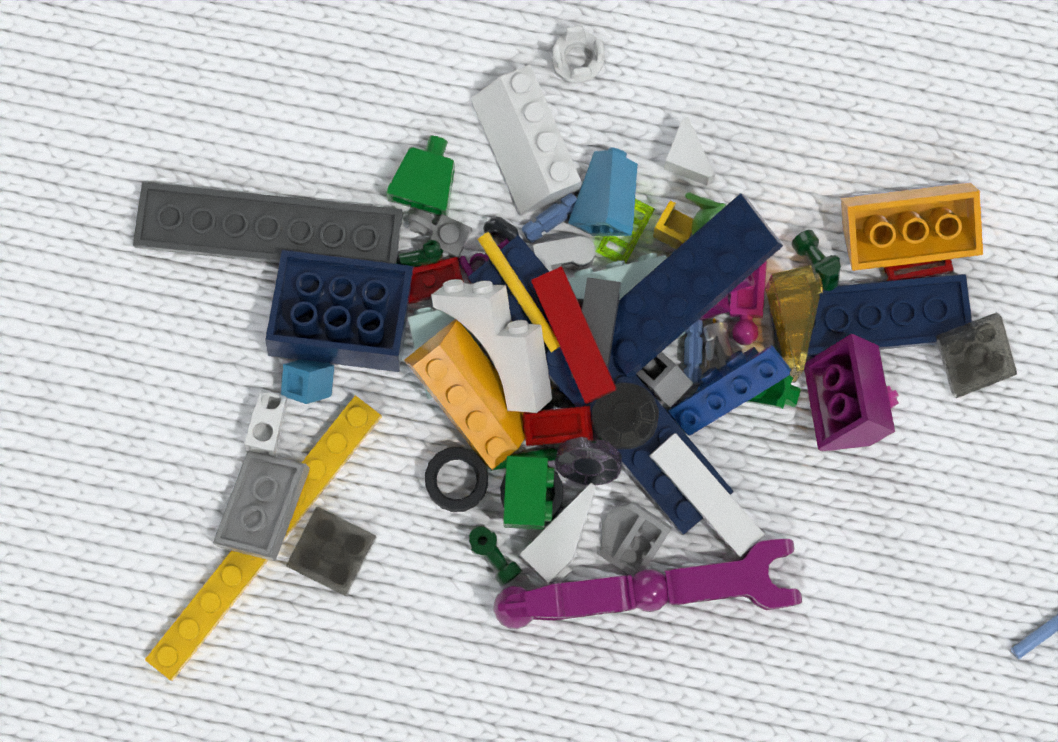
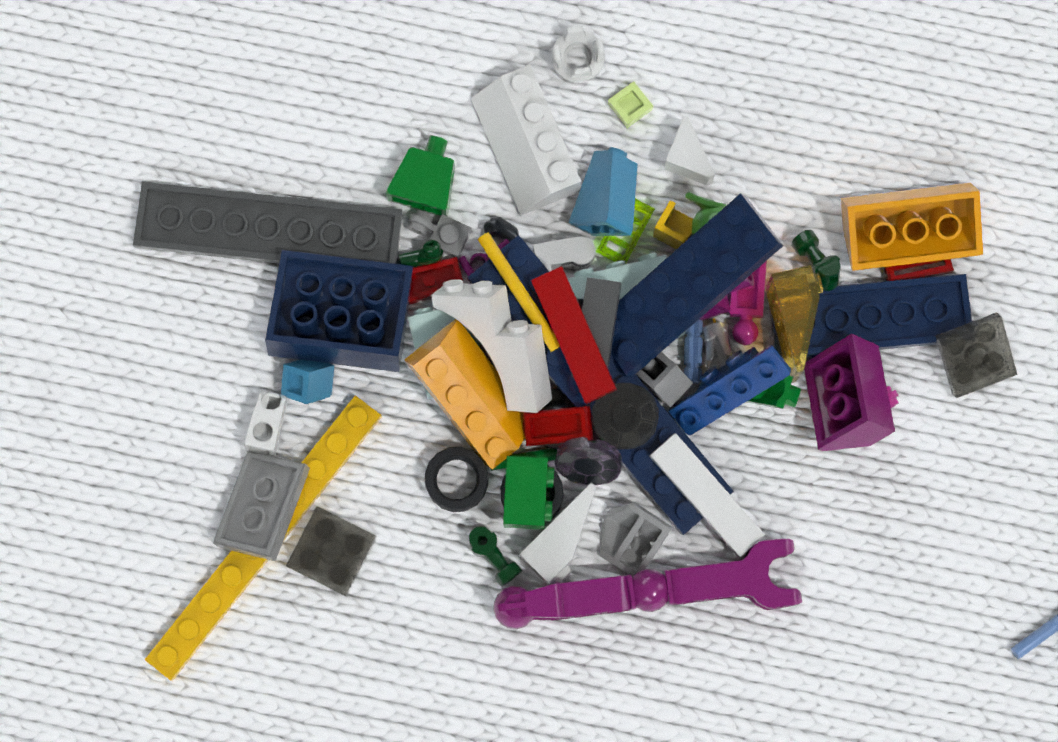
(549, 218): medium blue axle -> none
(630, 104): none -> yellowish green tile

